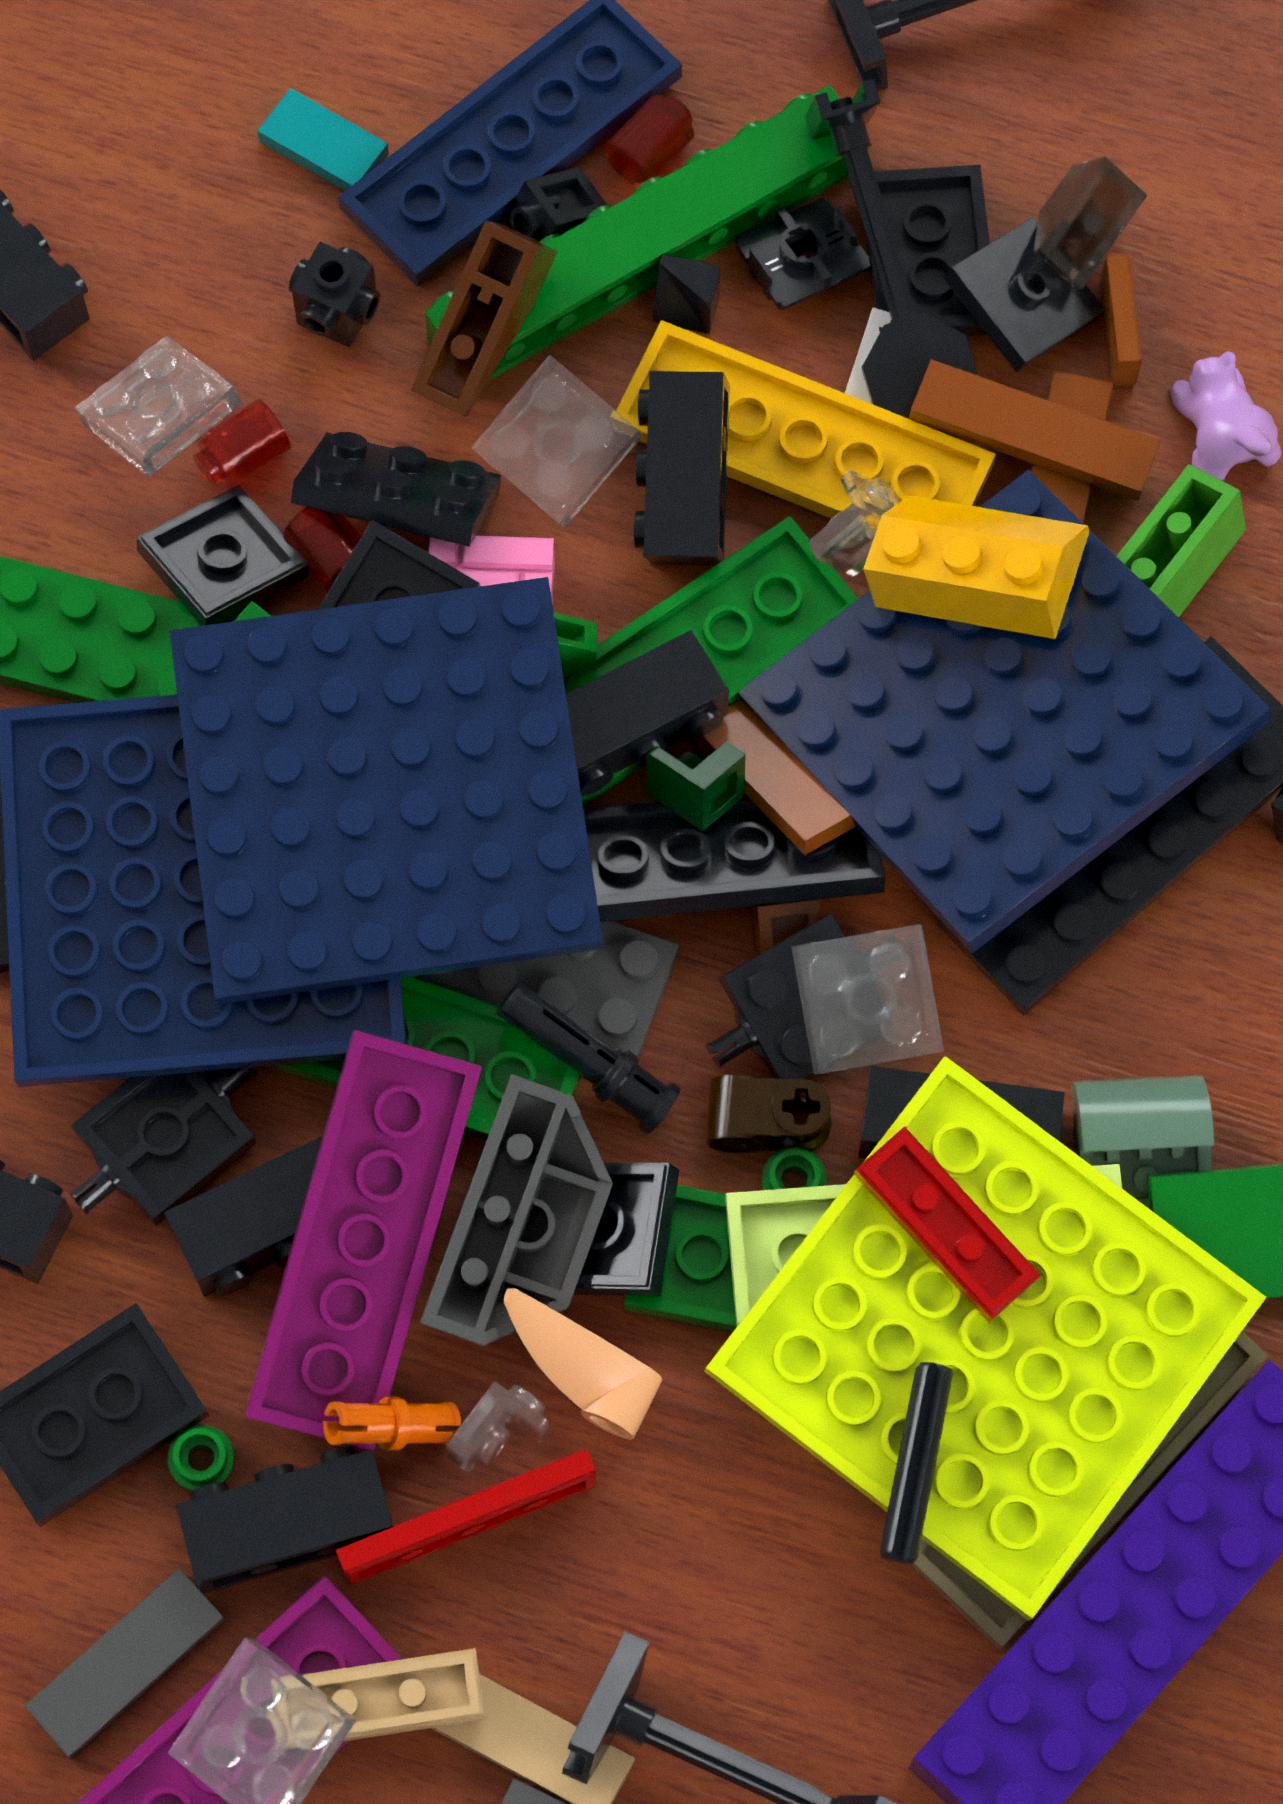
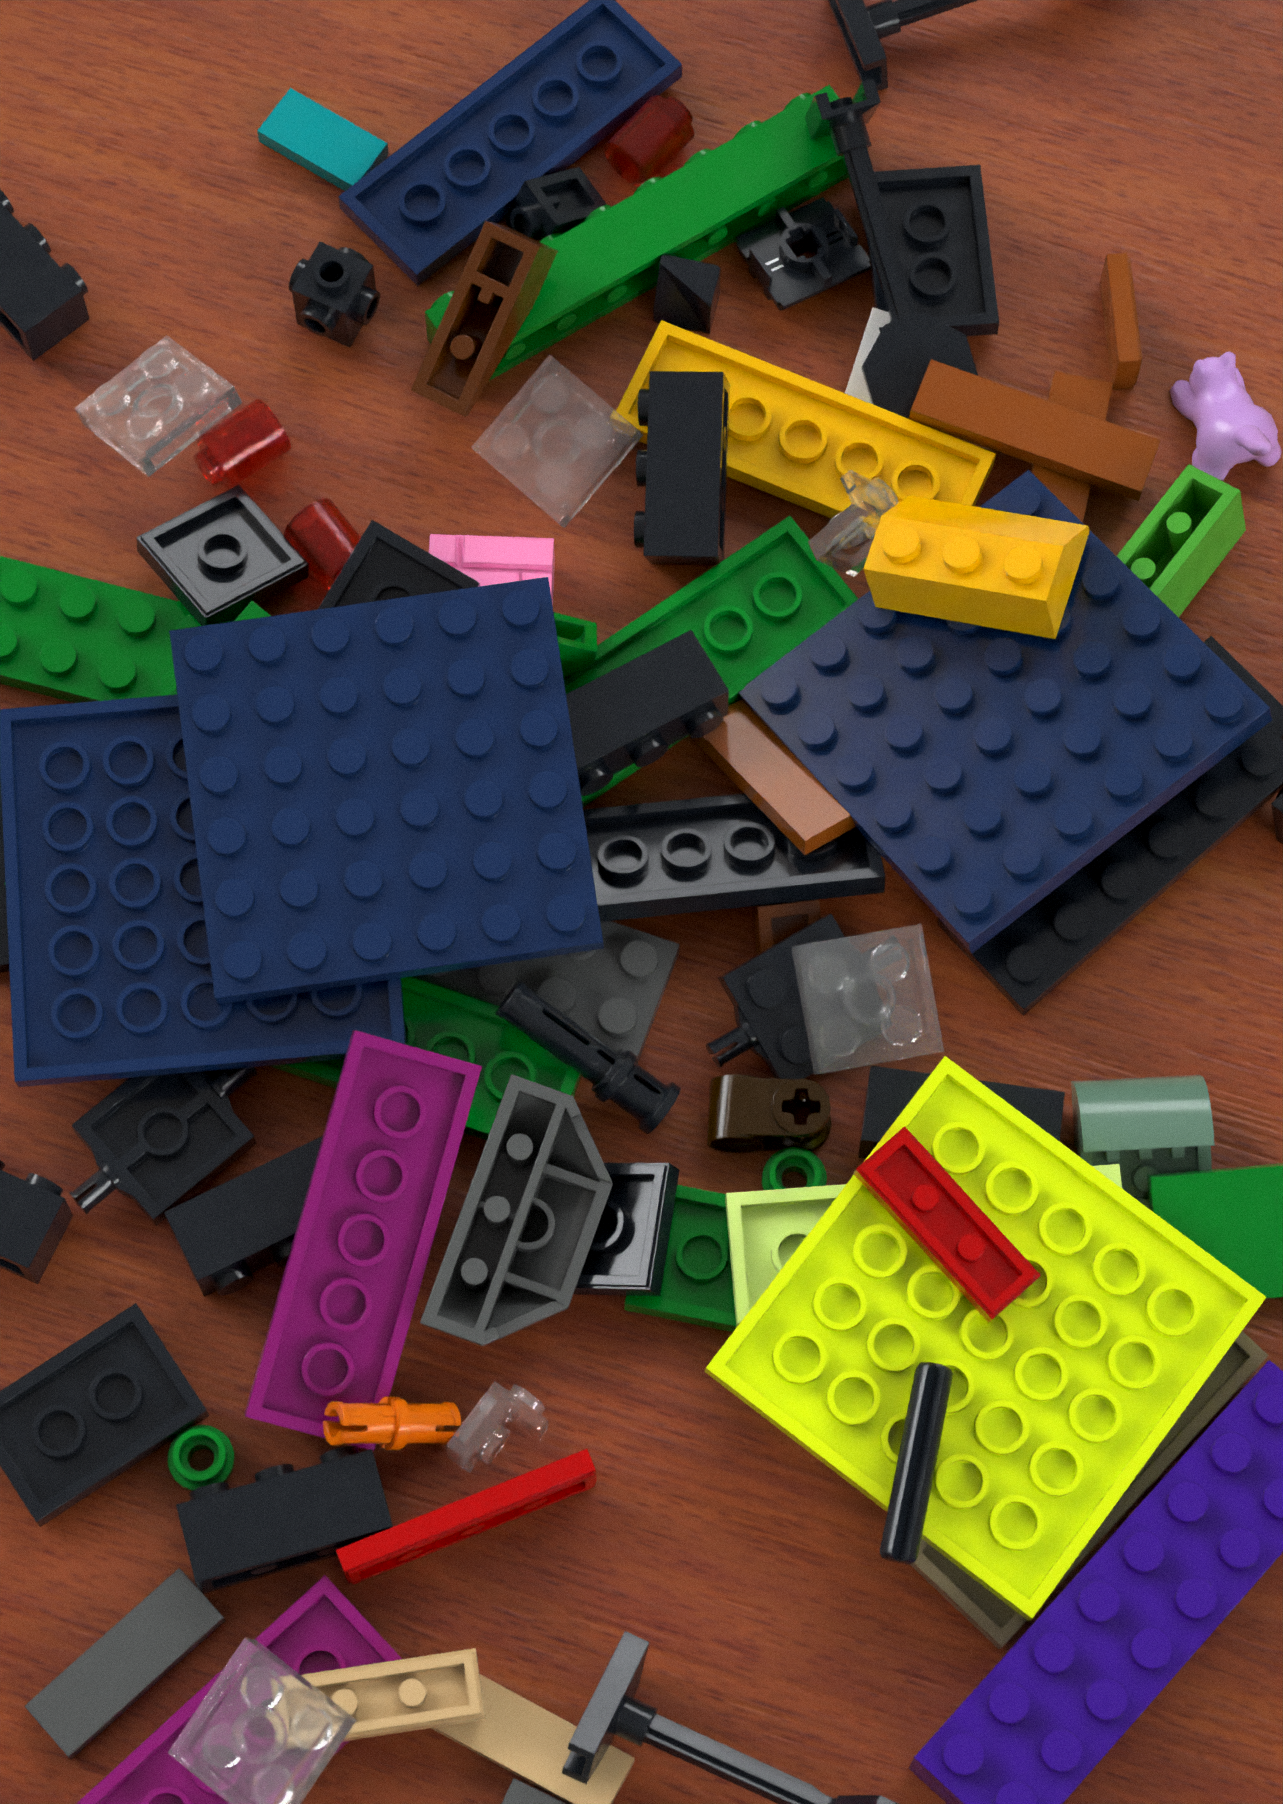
(397, 488): black plate -> none
(590, 1371): light nougat piece -> none
(697, 787): dark green panel -> none
(1021, 297): black plate -> none
(1085, 218): clear smoke slope -> none

